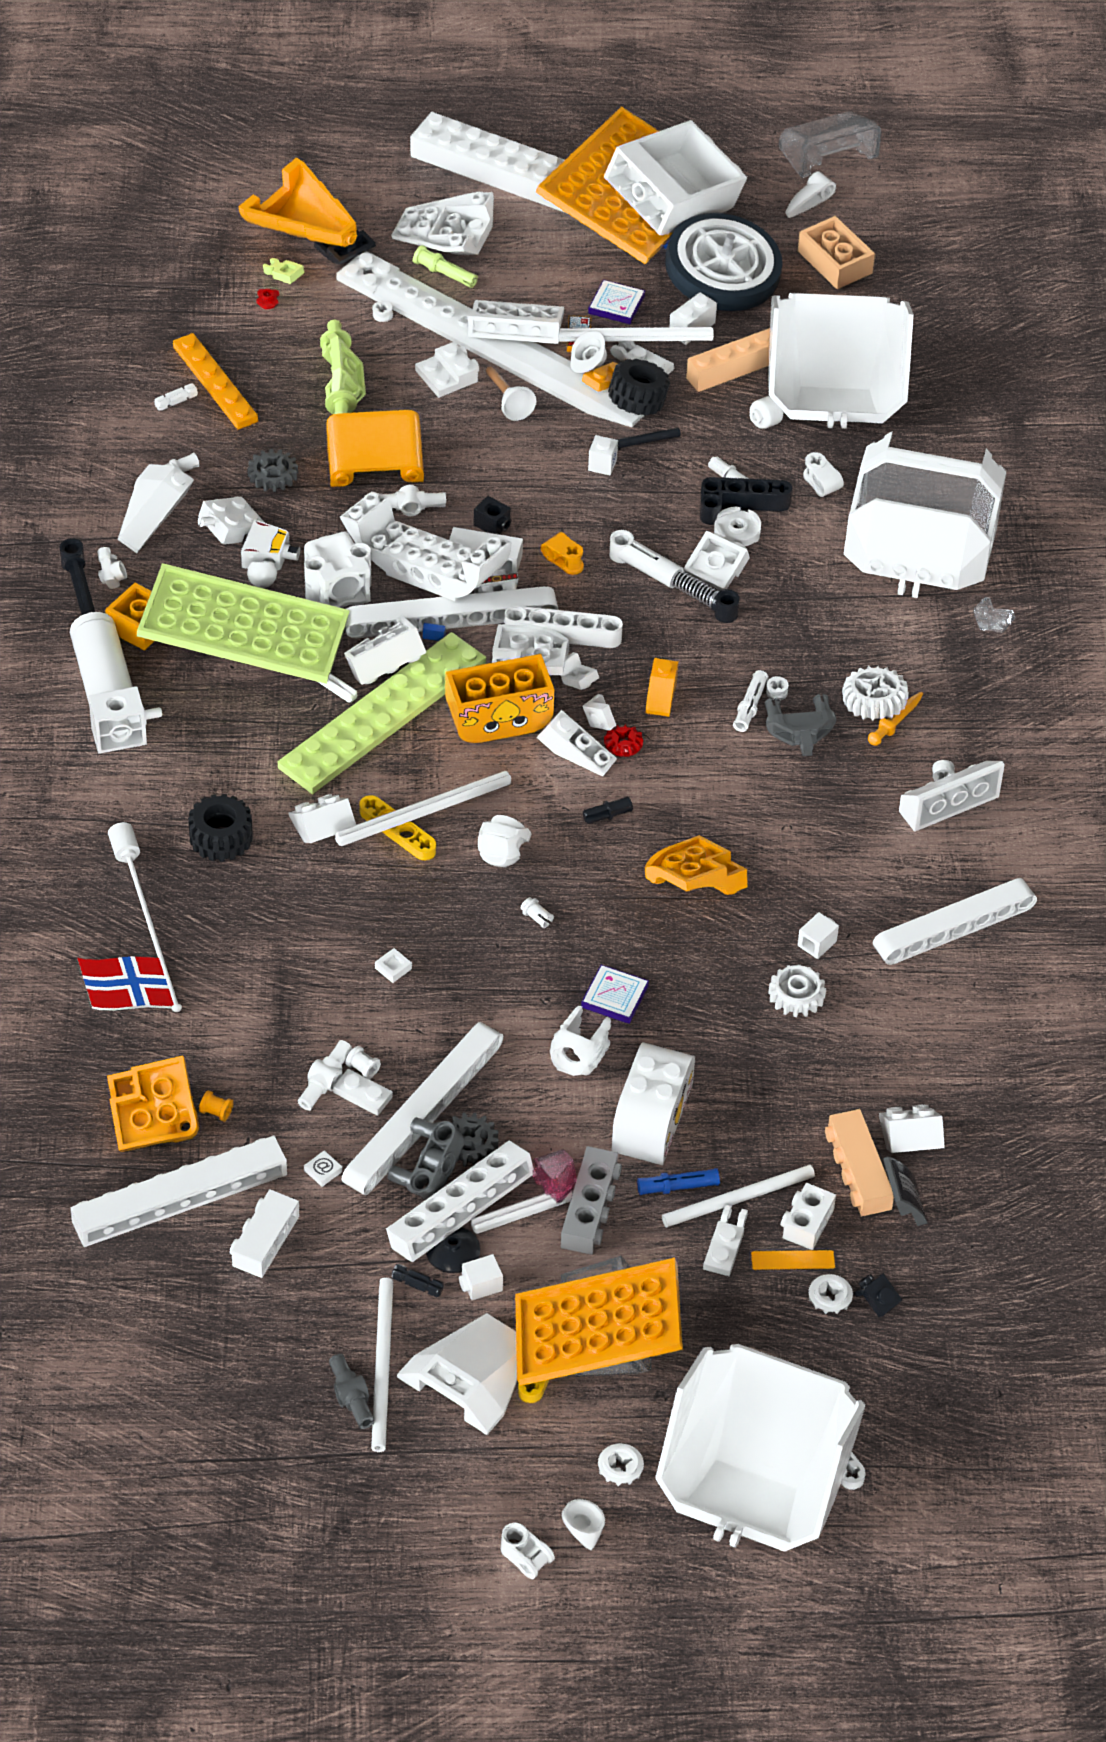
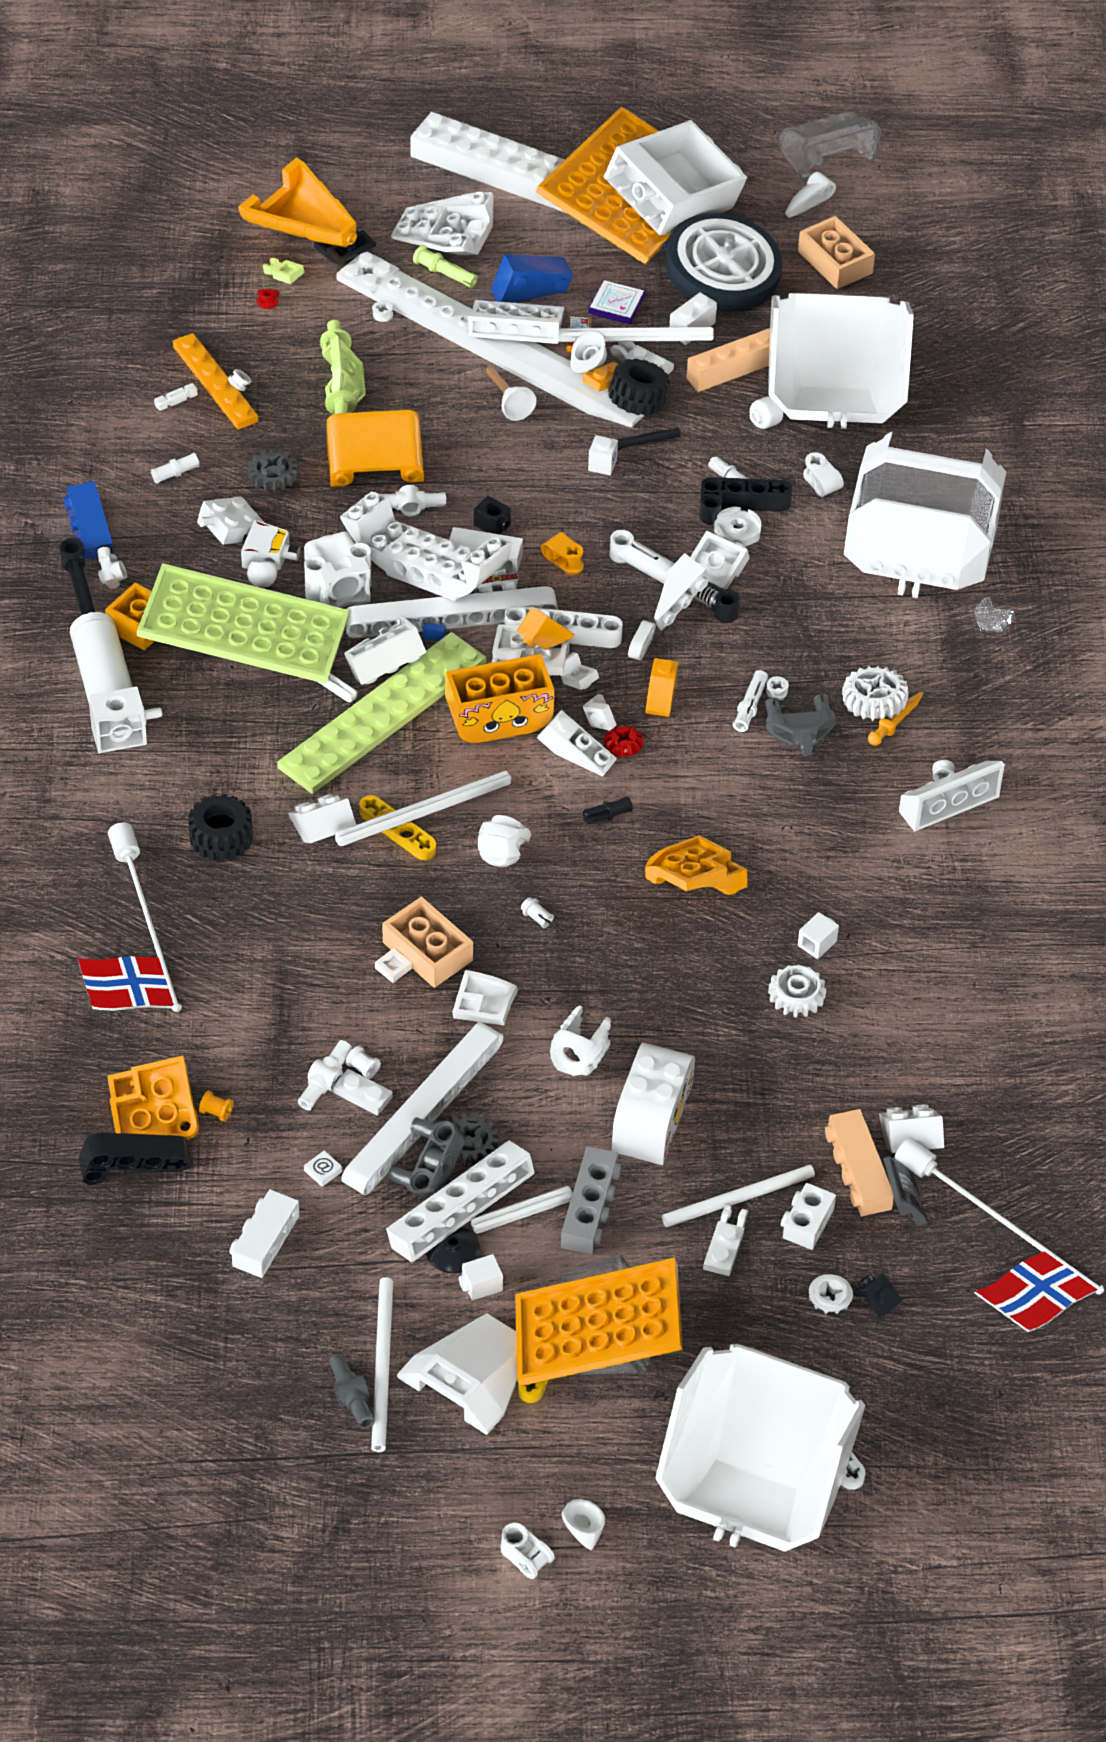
(87, 518): none -> blue wedge
(131, 1152): none -> black beam
(152, 500): white wedge -> none
(178, 1191): white brick -> none
(239, 379): none -> white bush
(417, 1280): black axle -> none
(428, 941): none -> light nougat brick
(448, 369): white plate -> none
(484, 998): none -> white plate
(530, 277): none -> blue wedge
(542, 630): none -> light orange slope
(555, 1174): clear pink slope -> none
(615, 994): white tile -> none
(626, 1455): white gear -> none
(641, 640): none -> white beam
(667, 1183): blue pin -> none
(681, 585): none -> white slope
(793, 1259): light orange sticker -> none
(954, 921): white beam -> none
(1033, 1289): none -> flag

